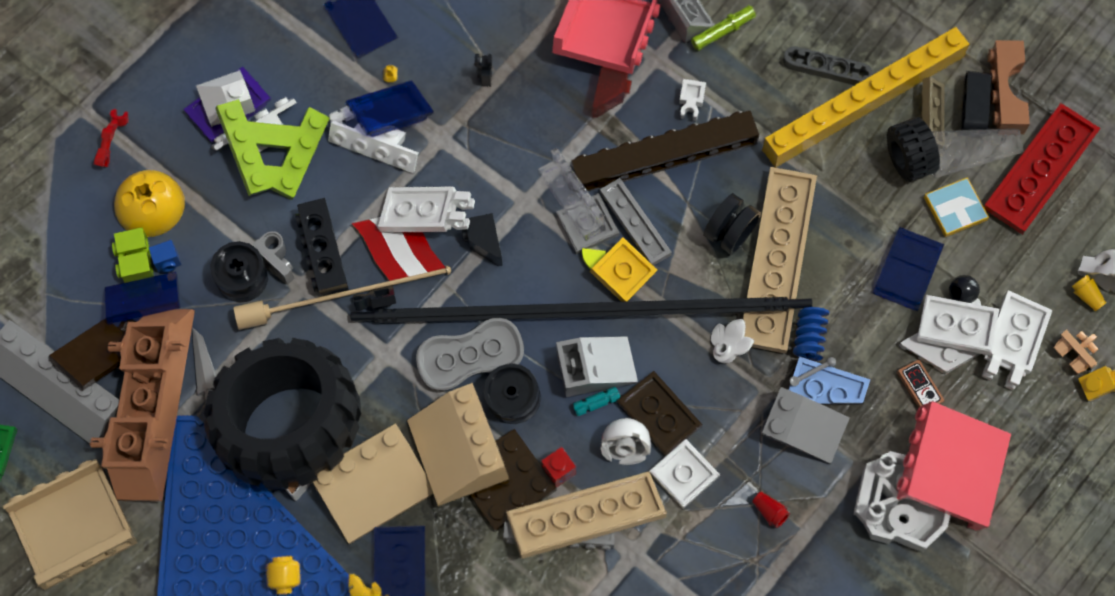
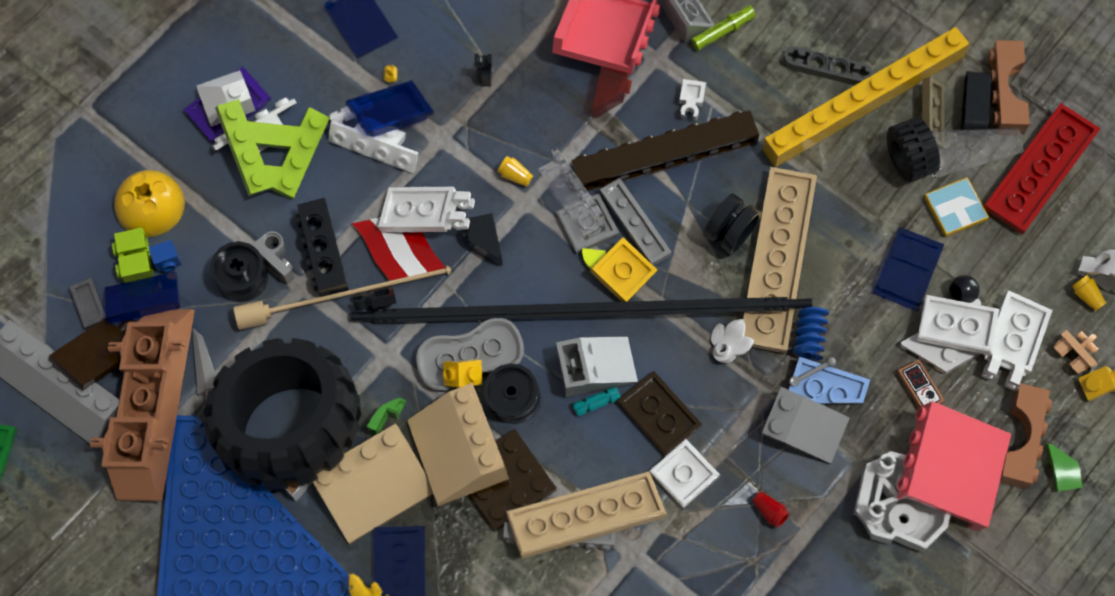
(70, 524): tan panel -> none
(88, 303): none -> flat silver tile
(103, 155): red piece -> none
(283, 574): yellow head -> none
(391, 408): none -> bright green slope
(462, 373): none -> yellow bracket
(515, 172): none -> yellow cone
(559, 467): red brick -> none
(626, 441): white cylinder -> none
(1029, 407): none -> nougat arch
(1064, 468): none -> bright green slope

